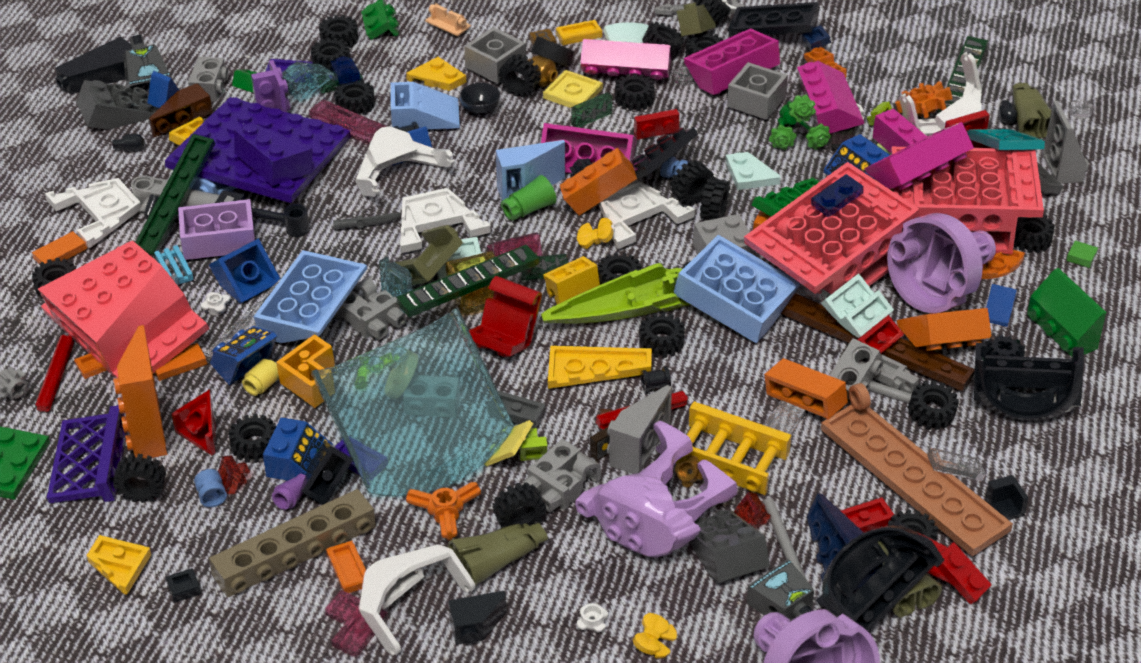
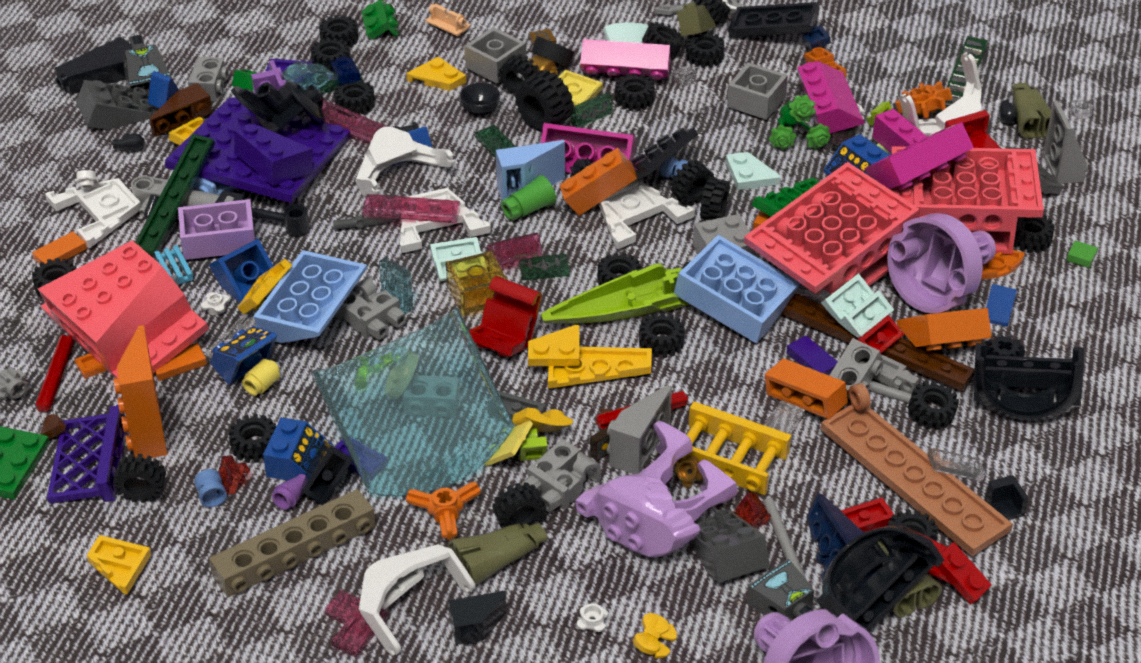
(53, 426): none -> reddish brown tile
(86, 178): none -> white plate
(183, 585): black tile -> none
(197, 422): red slope -> none
(263, 286): none -> yellow wing
(278, 107): none -> black piece
(297, 365): light orange brick -> none
(347, 566): orange tile -> none
(411, 208): none -> clear pink plate
(424, 105): light blue slope -> none
(442, 245): olive panel -> none
(467, 280): dark green tile -> none
(493, 139): none -> clear green tile
(544, 100): none -> black tyre
(546, 422): none -> yellow slope
(555, 349): none -> yellow wing
(572, 279): yellow hinge -> none
(579, 31): yellow tile -> none
(587, 236): yellow piece -> none
(655, 379): black bush -> none
(656, 124): red plate -> none
(721, 62): dark pink slope -> none
(811, 355): none -> dark purple tile
(837, 195): clear blue plate -> none
(1005, 139): teal tile -> none
(1067, 313): green slope -> none

